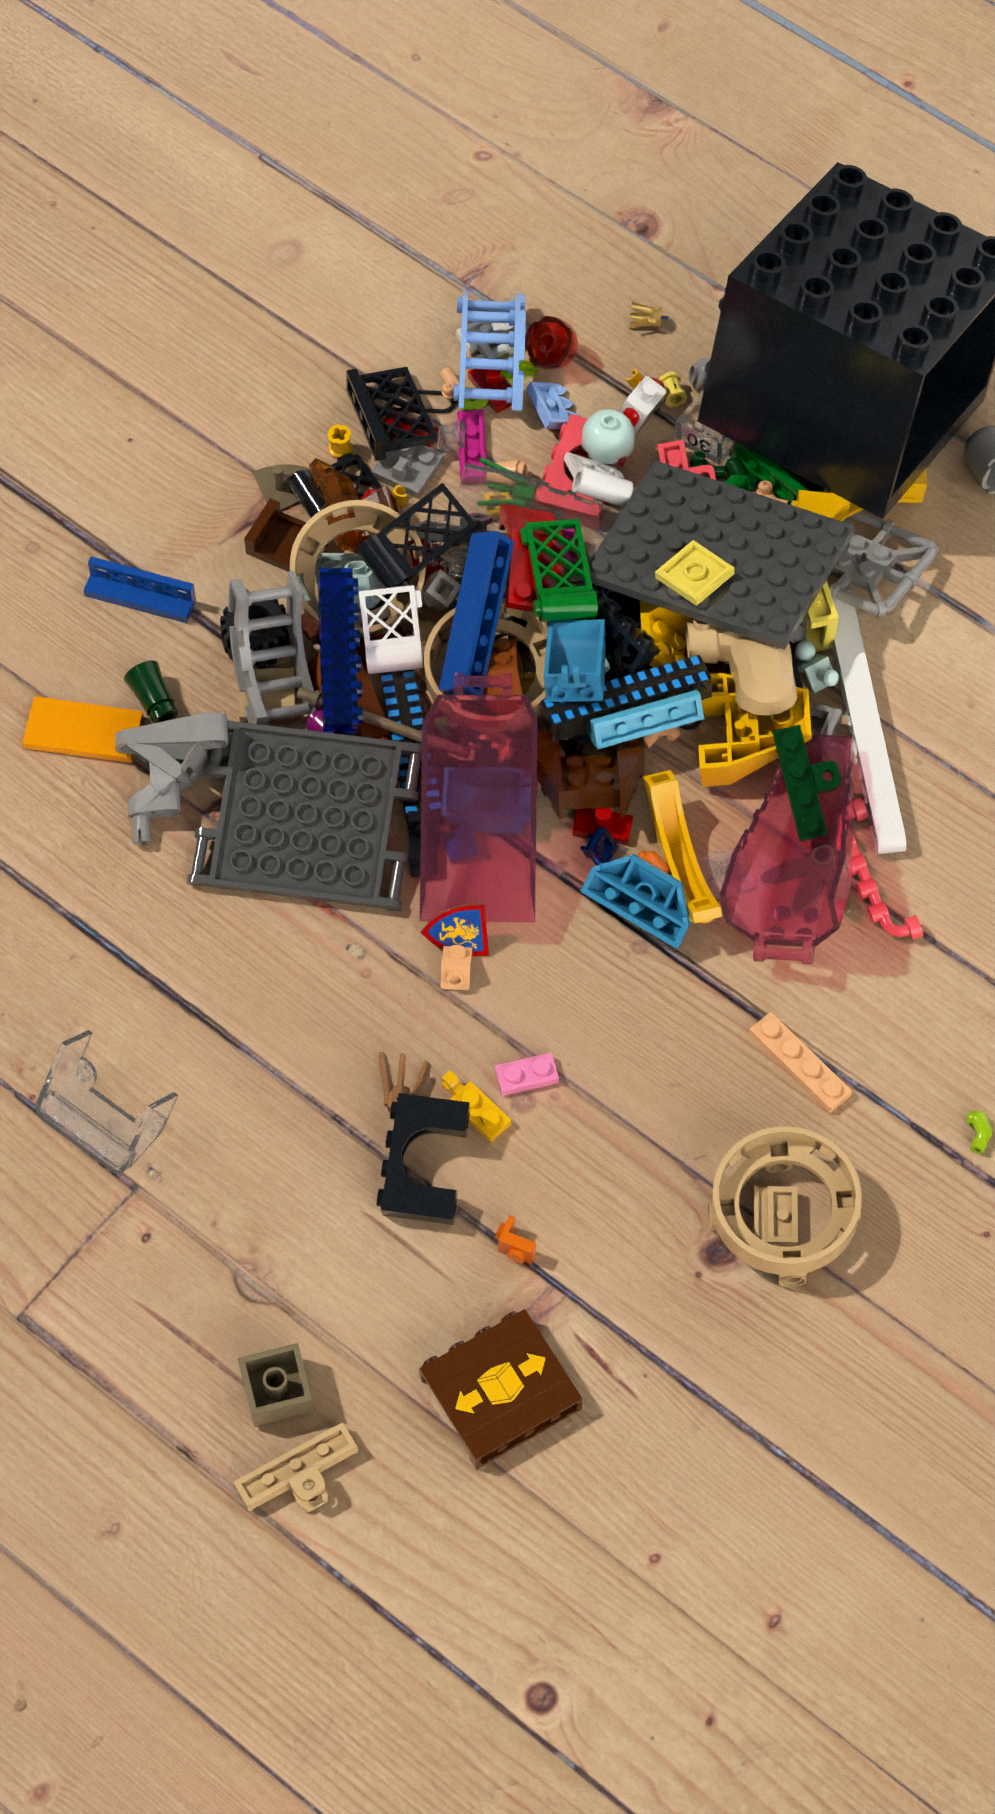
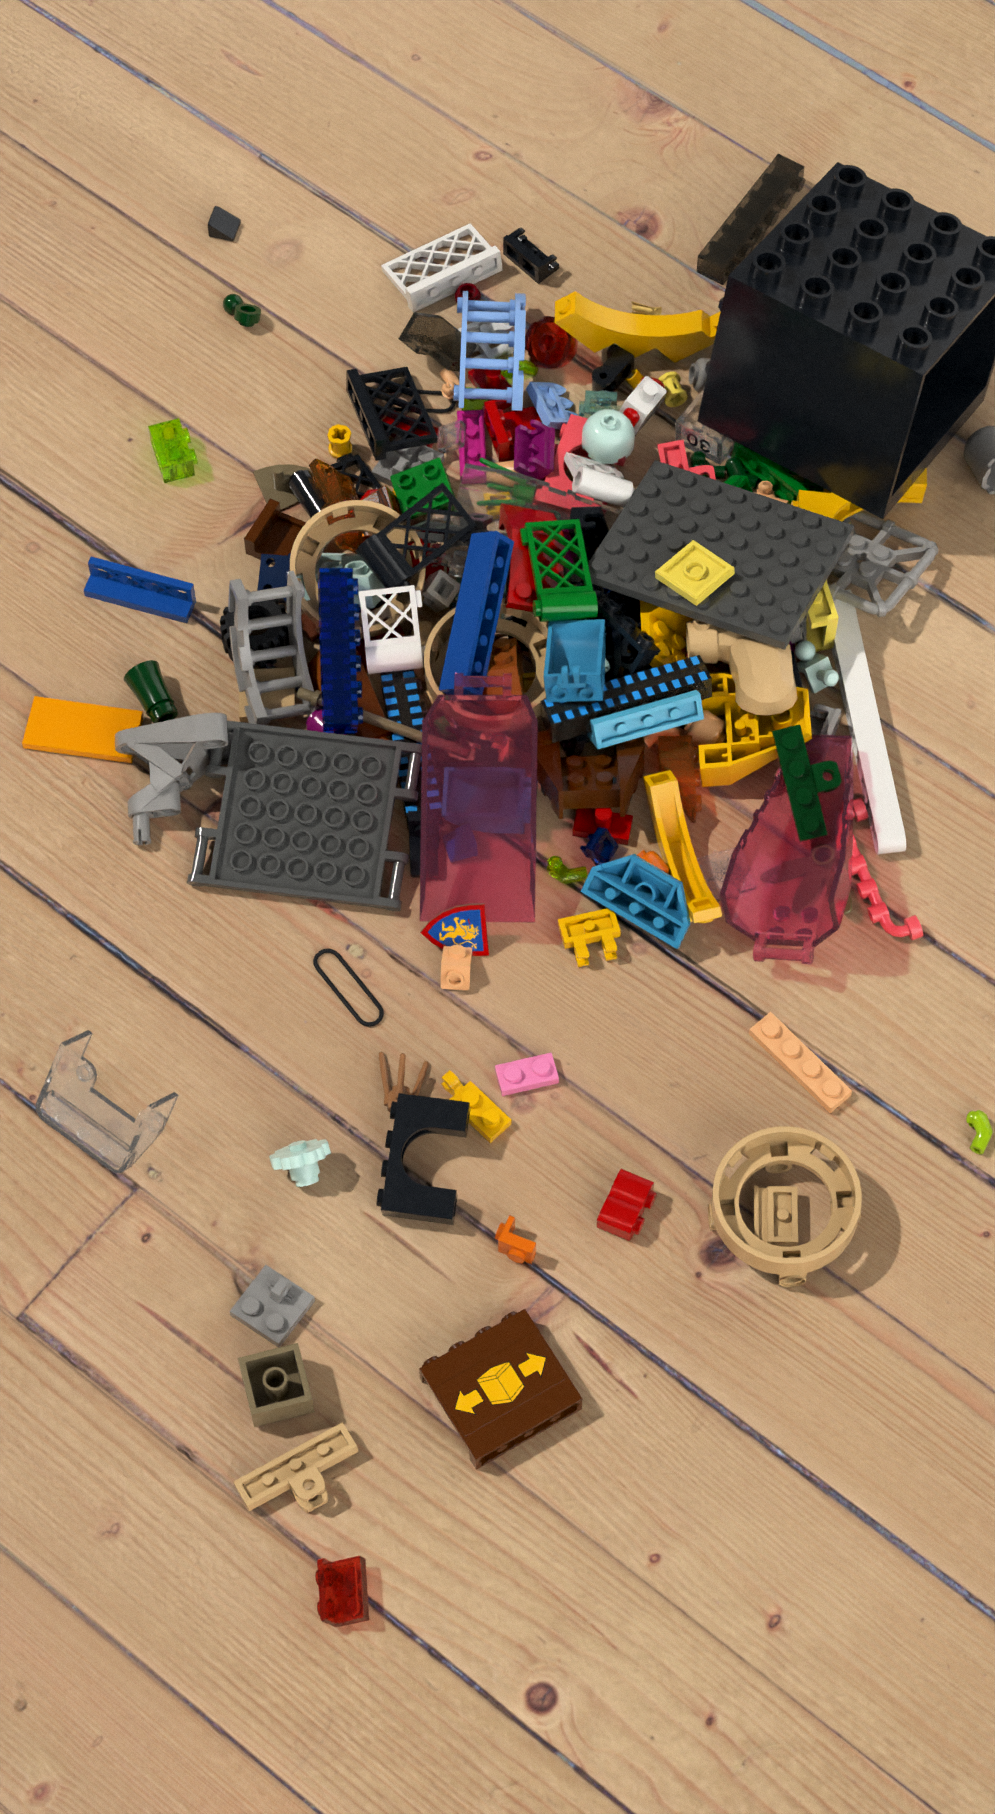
(169, 451): none -> clear neon green brick
(223, 224): none -> black slope
(245, 314): none -> dark green plate
(272, 1306): none -> light grey hinge
(276, 575): none -> dark blue piece
(301, 1160): none -> light aqua plant
(342, 1591): none -> clear red bracket
(381, 1011): none -> black piece
(419, 481): none -> green bracket
(435, 337): none -> clear smoke panel
(448, 279): none -> white fence
(473, 292): none -> dark red plate
(502, 427): none -> red bracket
(528, 256): none -> black hinge
(534, 450): none -> magenta hinge
(564, 874): none -> clear neon green arm
(590, 928): none -> yellow plate
(593, 527): none -> black hinge
(597, 401): none -> clear light blue bracket
(600, 327): none -> yellow arch
(614, 370): none -> black leg
(626, 1204): none -> red brick
(679, 756): none -> clear orange slope
(706, 730): none -> light nougat head
(751, 219): none -> clear smoke brick

